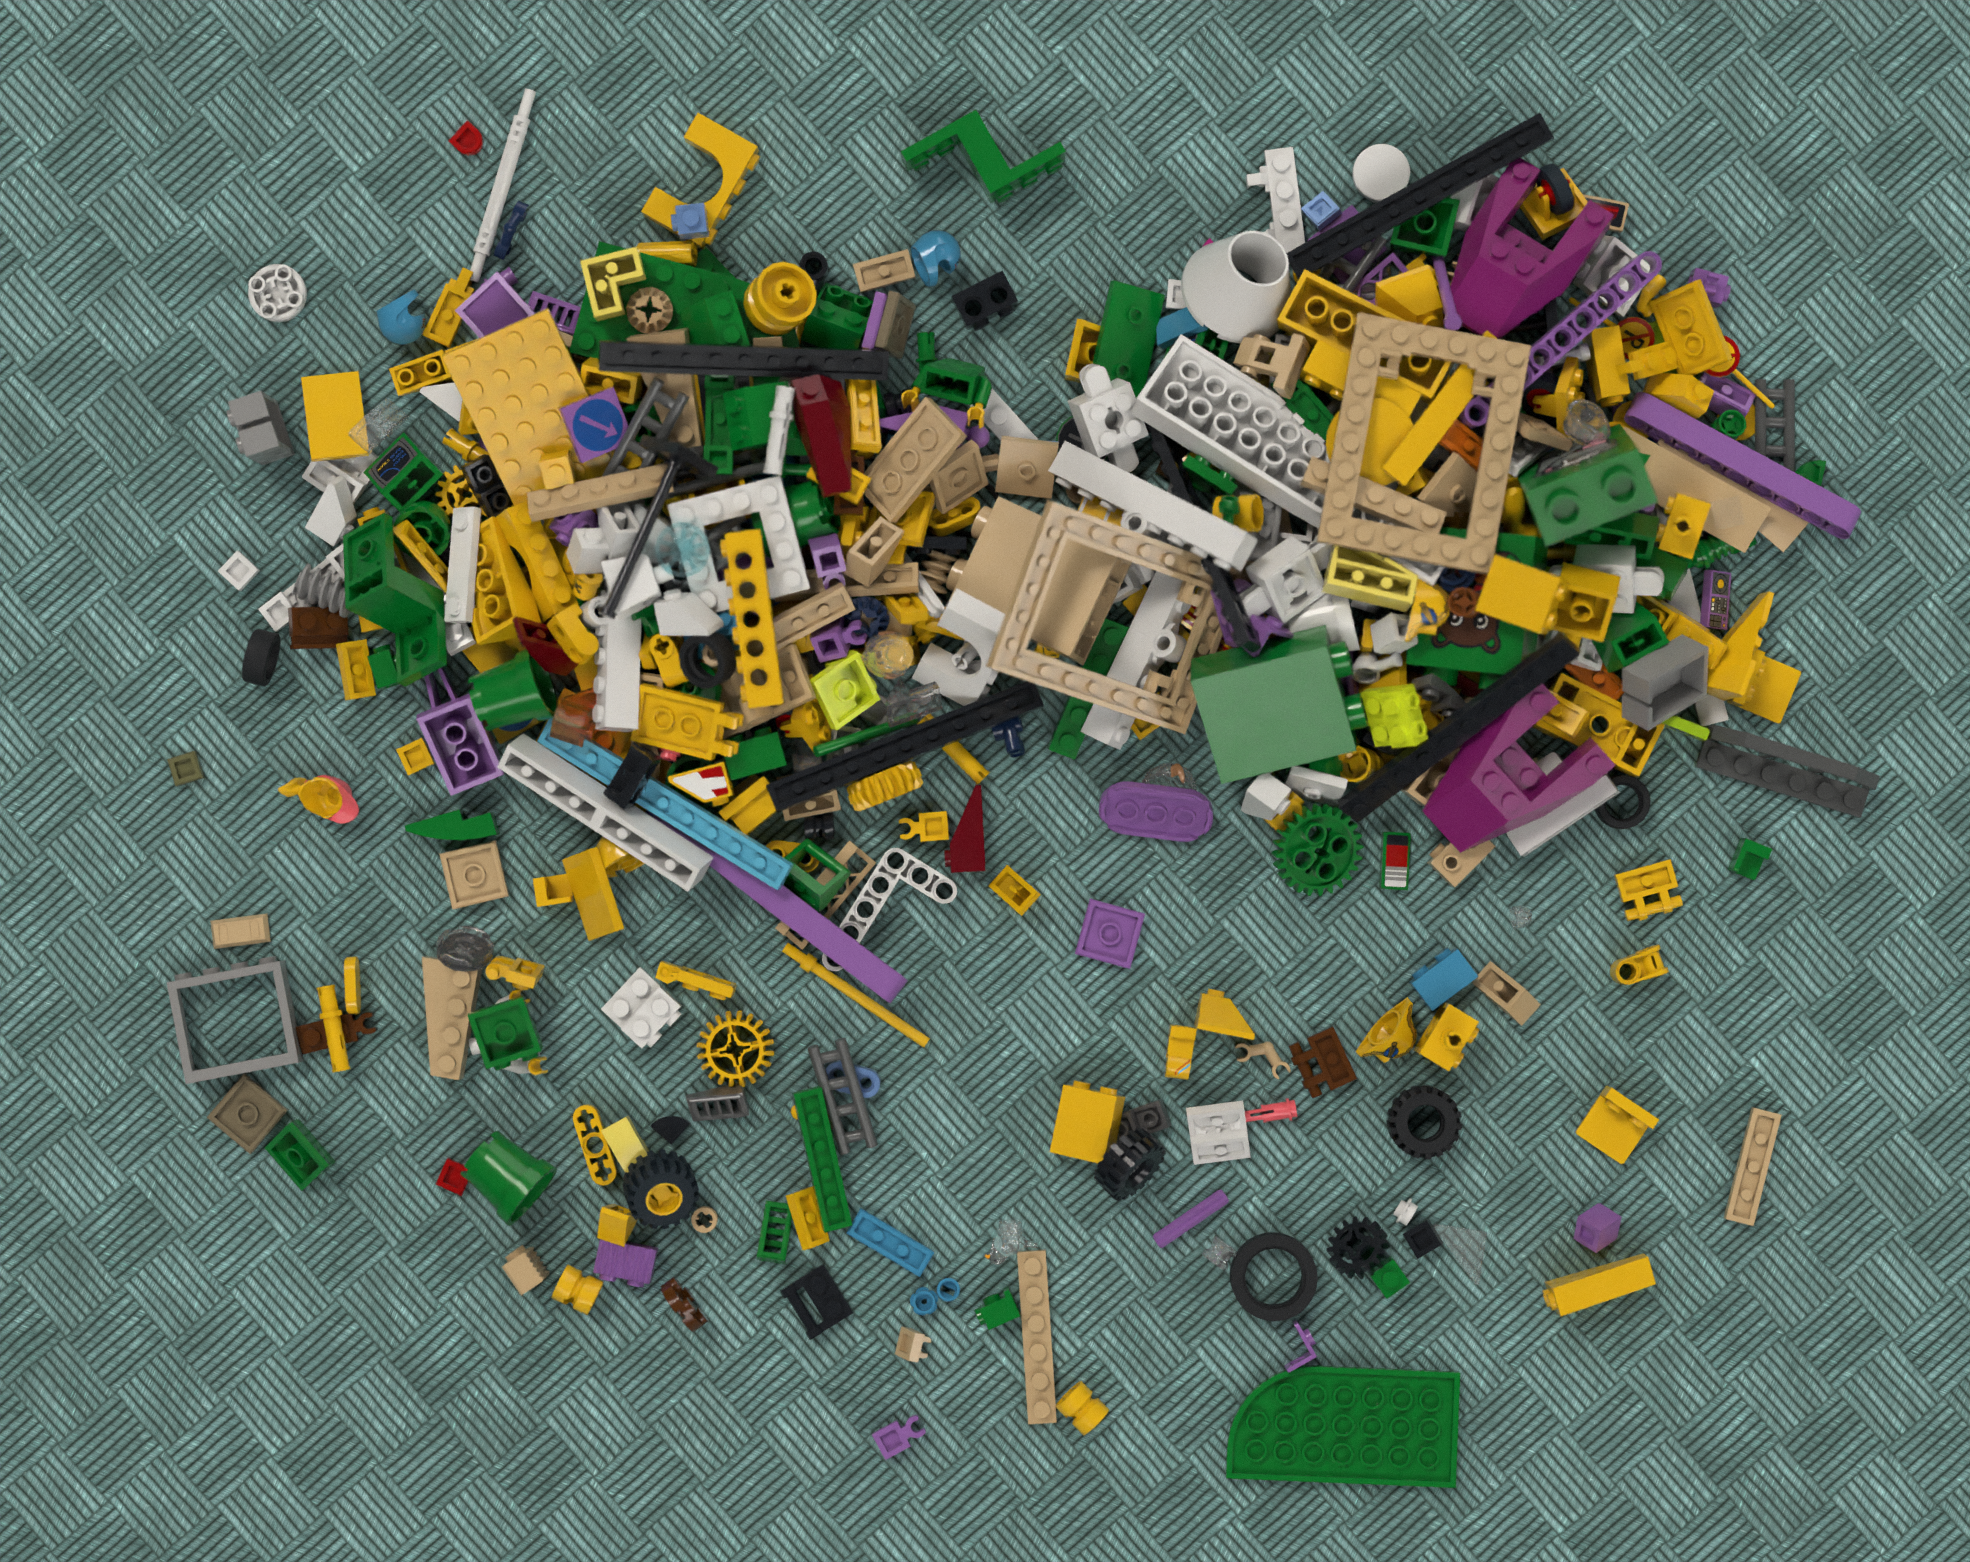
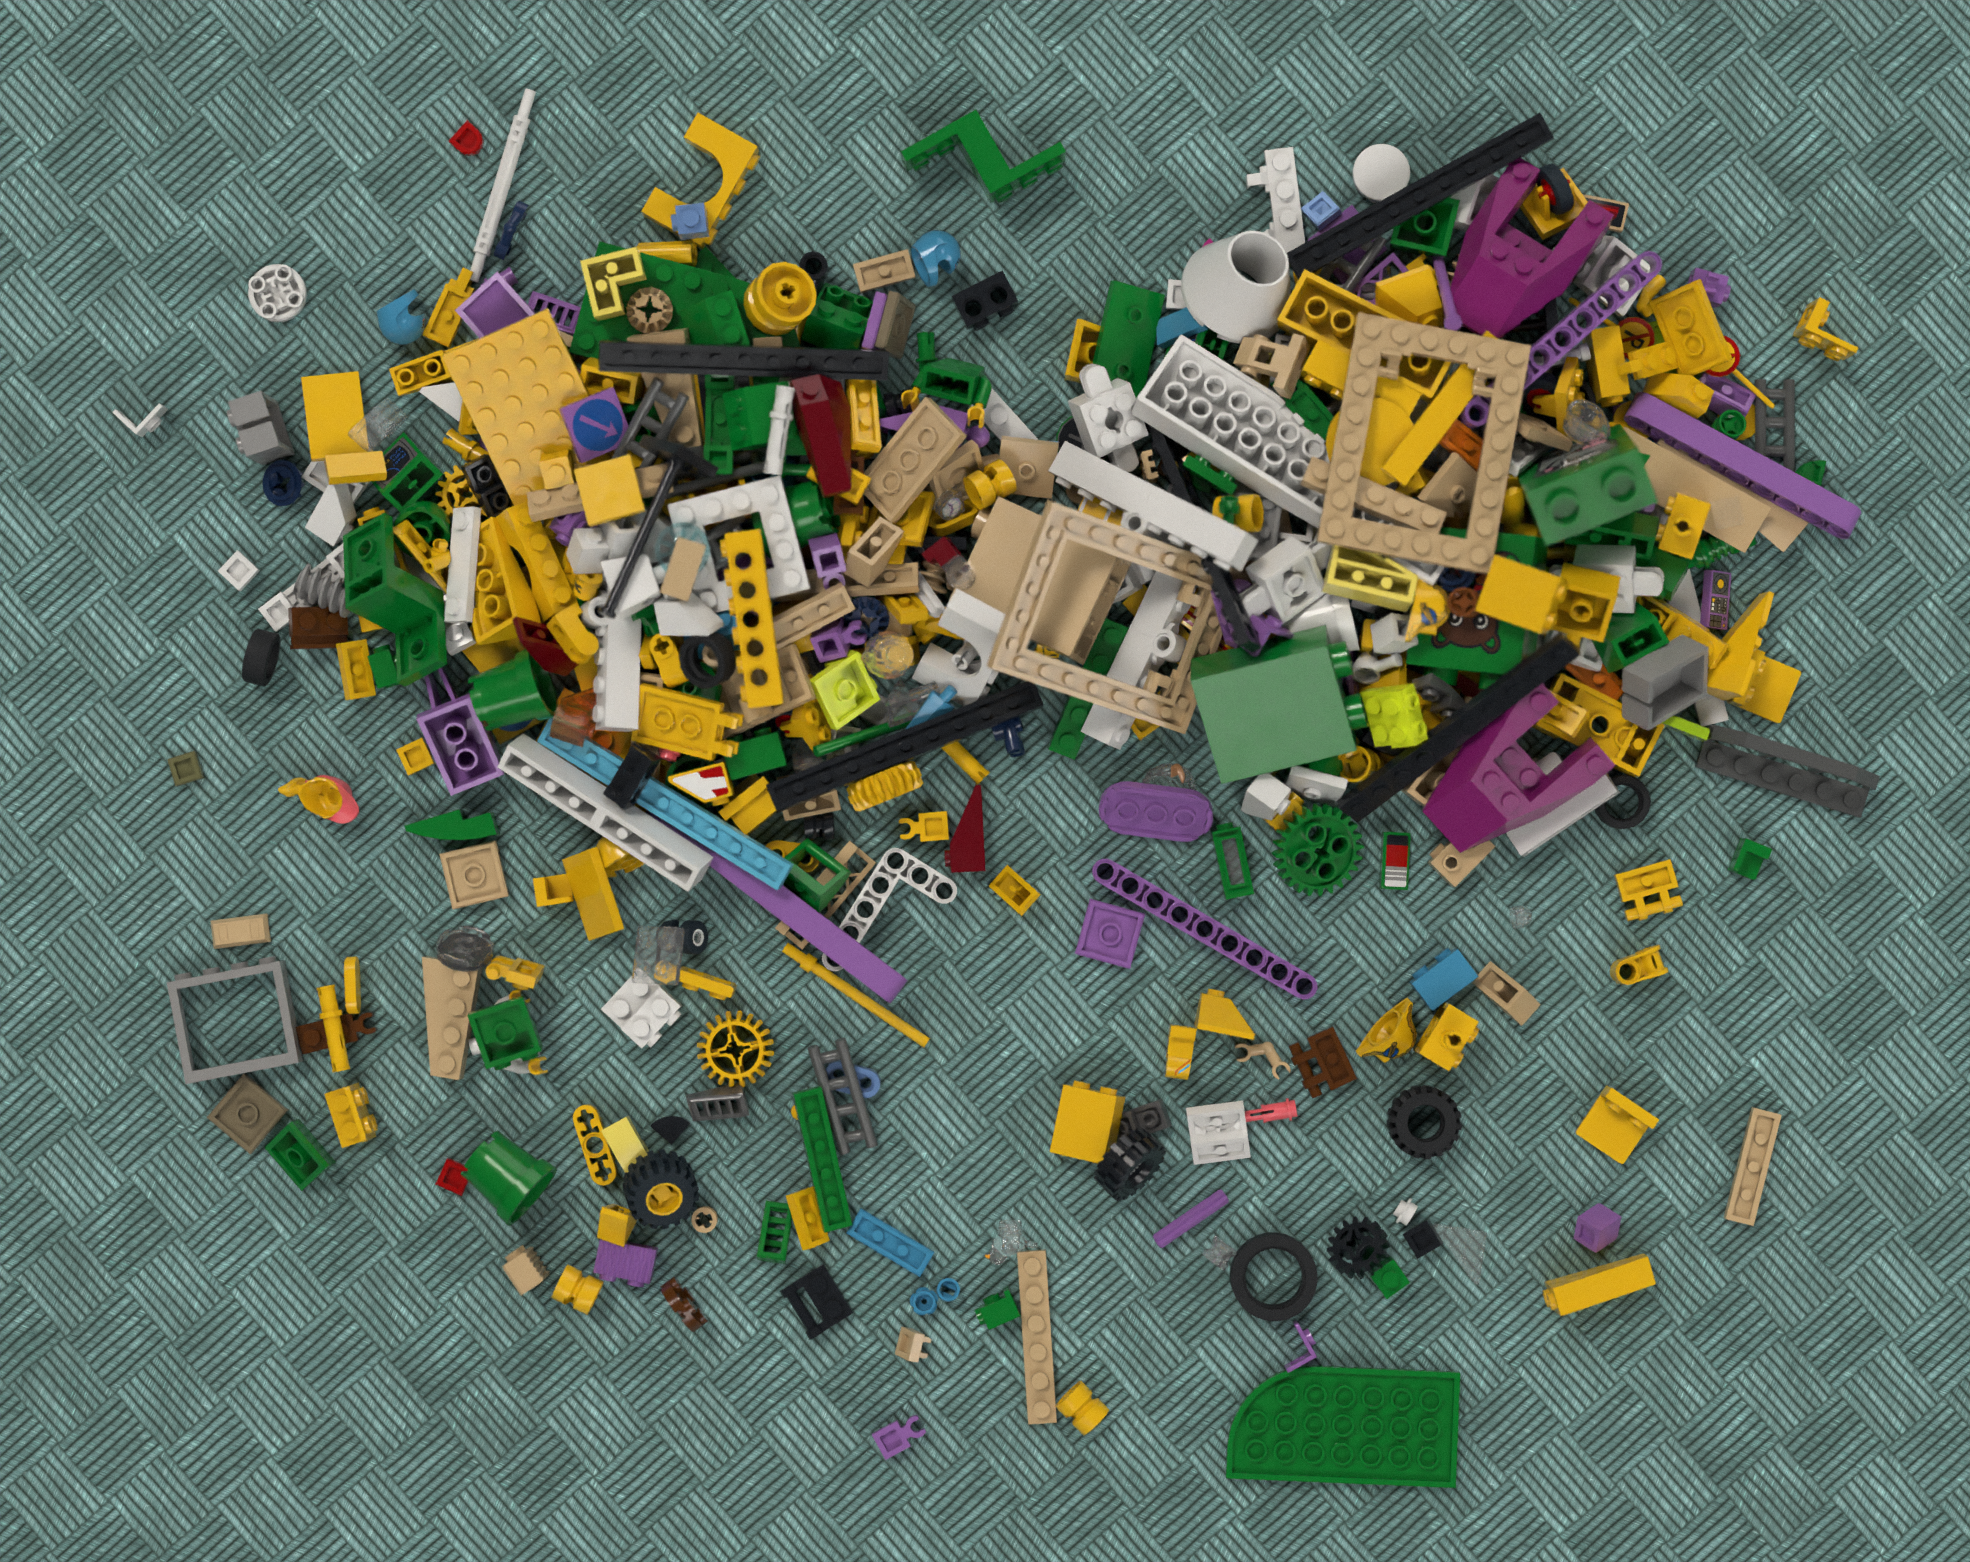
(149, 424): none -> white bracket
(273, 478): none -> dark blue gear
(351, 1114): none -> yellow bracket
(355, 467): none -> yellow tile
(439, 558): none -> yellow arm
(609, 490): none -> yellow tile
(661, 948): none -> clear plate
(683, 568): none -> tan tile
(934, 706): none -> dark azure bar
(950, 504): none -> clear tile
(957, 569): none -> leg
(987, 485): none -> yellow wheel
(1148, 467): none -> tan tile
(1218, 931): none -> medium lavender beam
(1232, 861): none -> green window
(1811, 336): none -> yellow bracket

